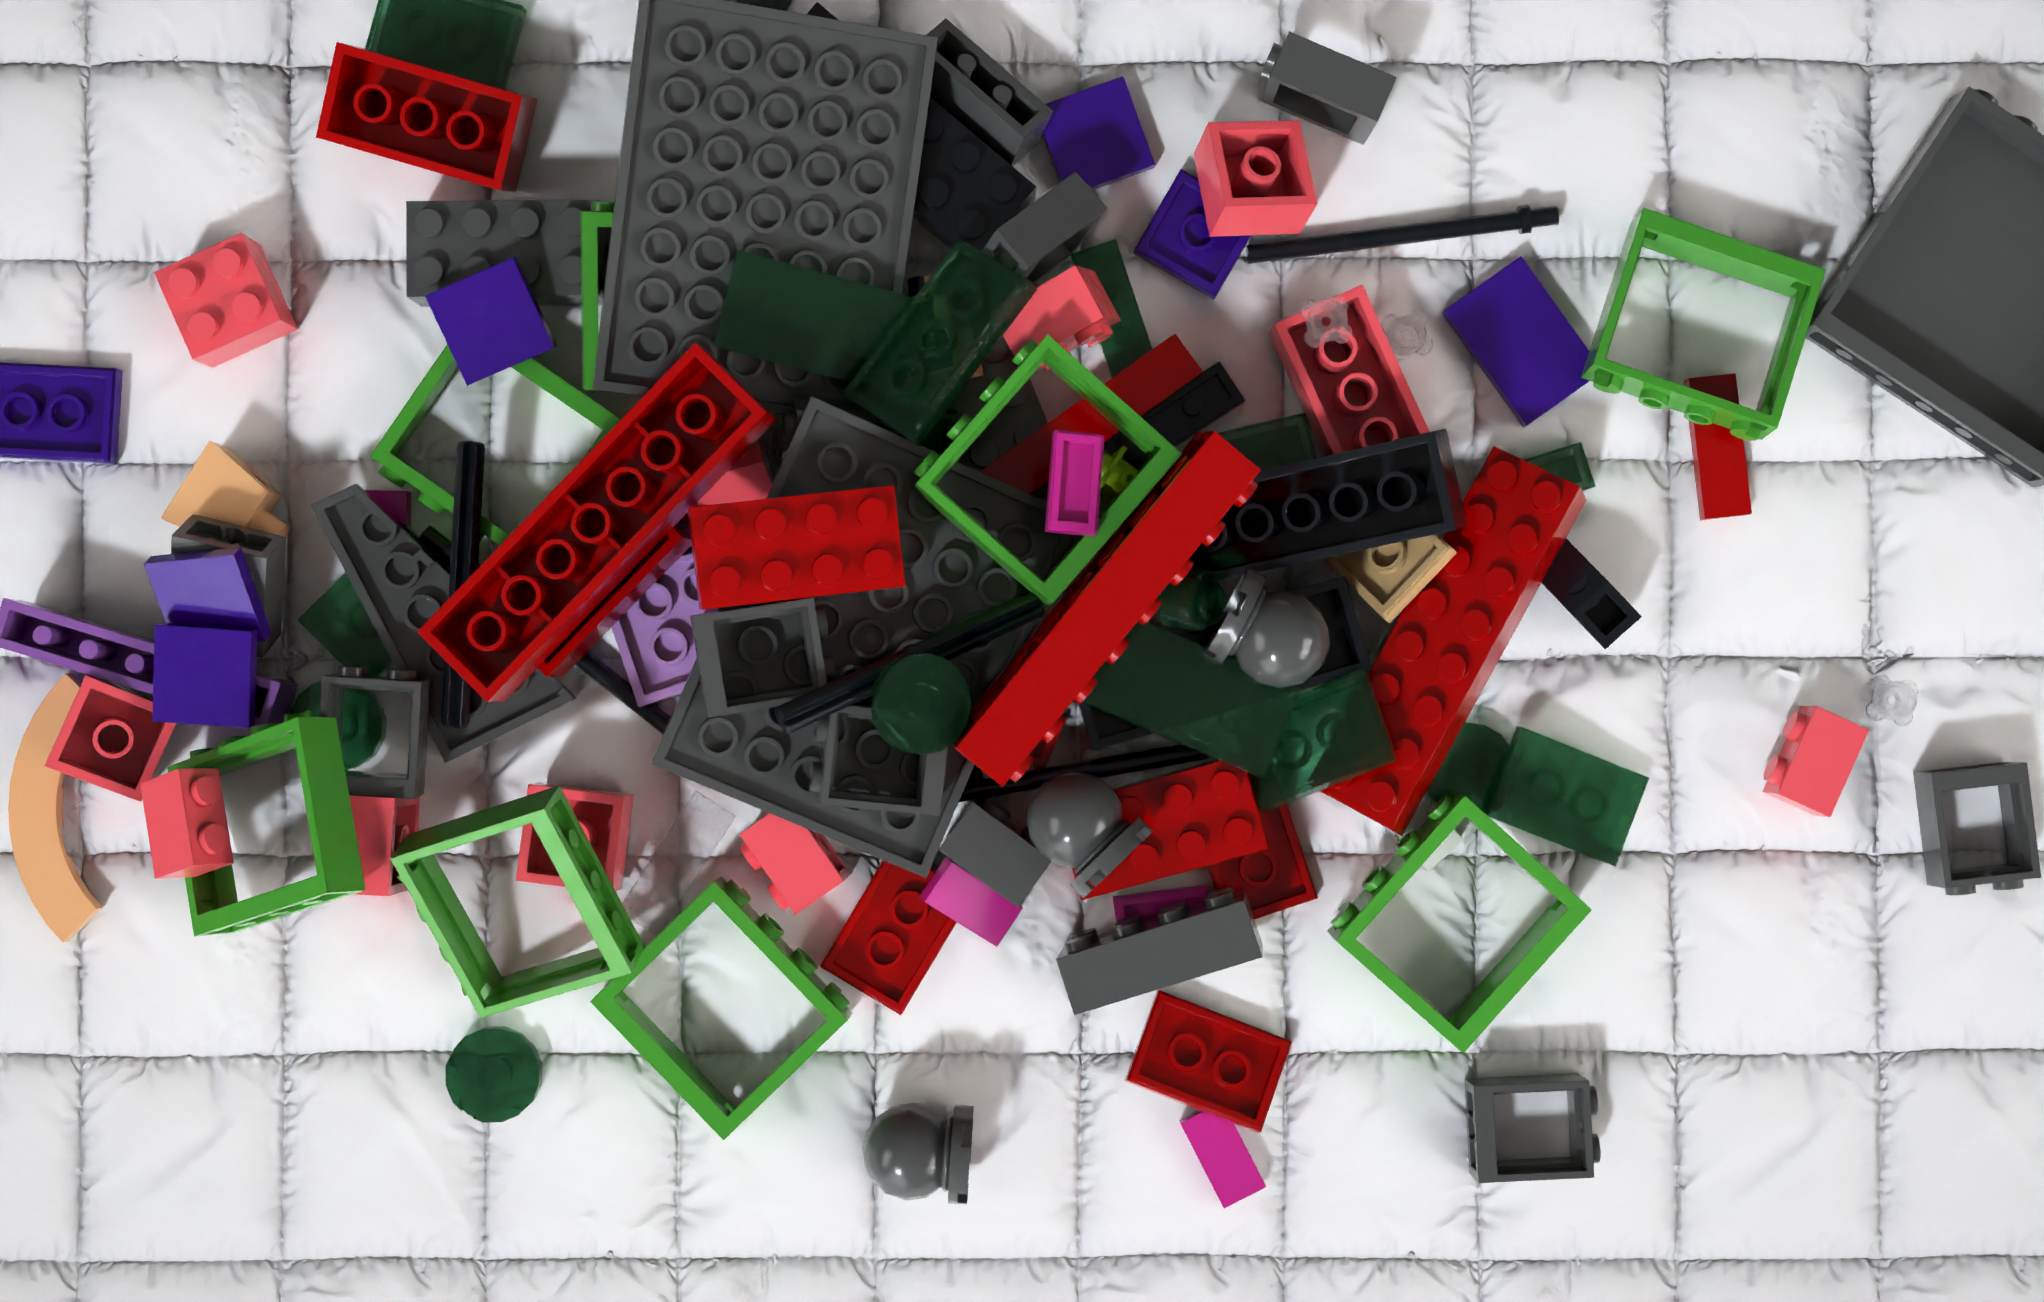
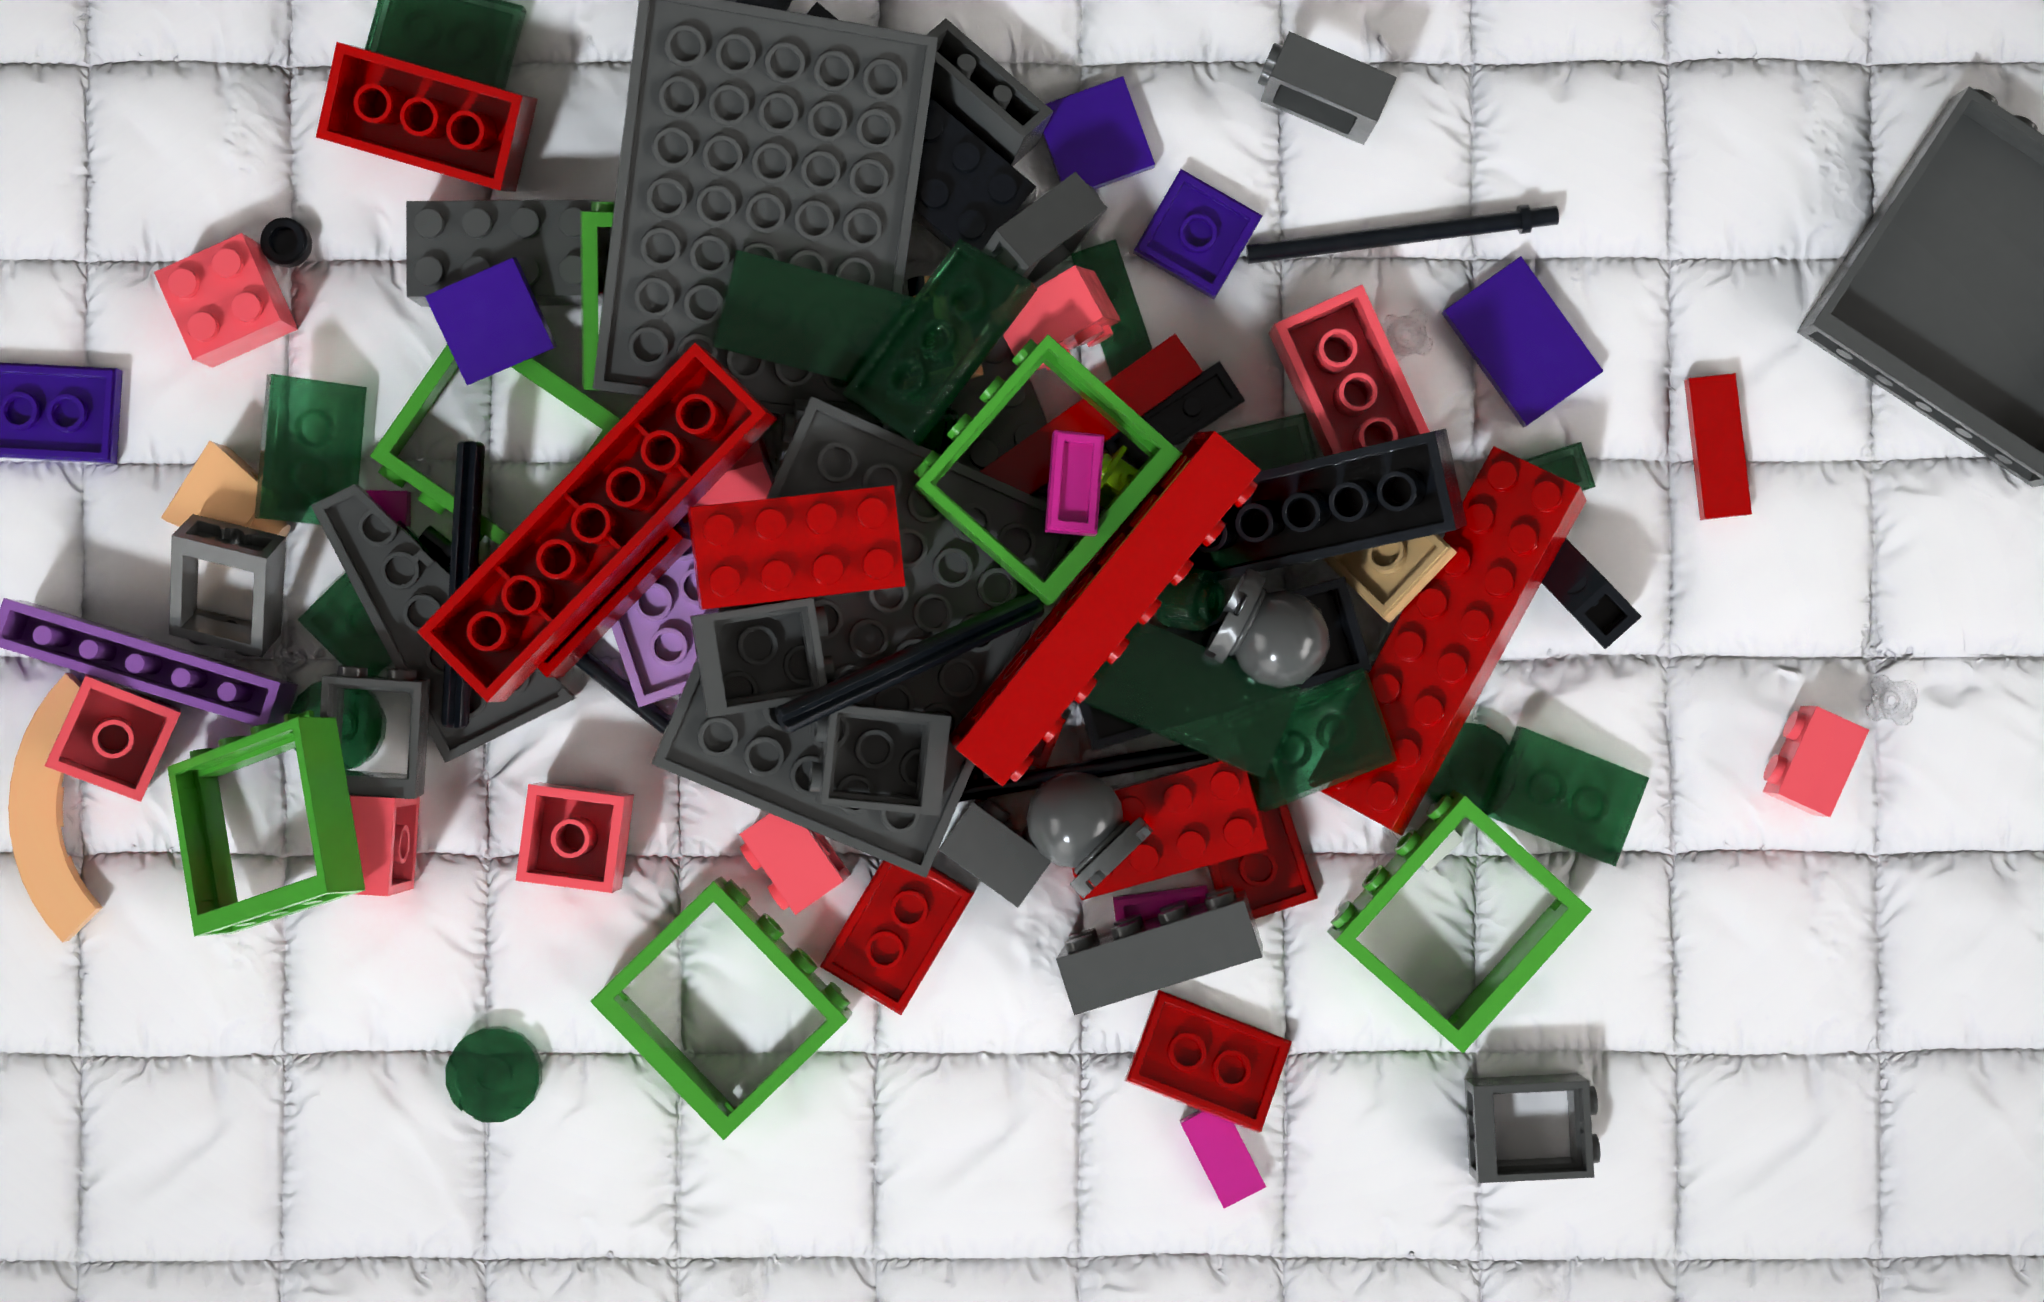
(186, 823): coral brick -> none
(204, 675): dark purple tile -> none
(207, 590): dark purple tile -> none
(286, 242): none -> black tile
(307, 445): none -> clear green tile
(581, 873): bright green window -> none
(677, 862): clear tile -> none
(918, 1151): dark grey tile -> none
(920, 703): clear green tile -> none
(970, 902): dark pink tile -> none
(1254, 178): coral brick -> none
(1335, 310): clear plate -> none
(1730, 258): bright green window -> none
(2016, 819): dark grey window -> none

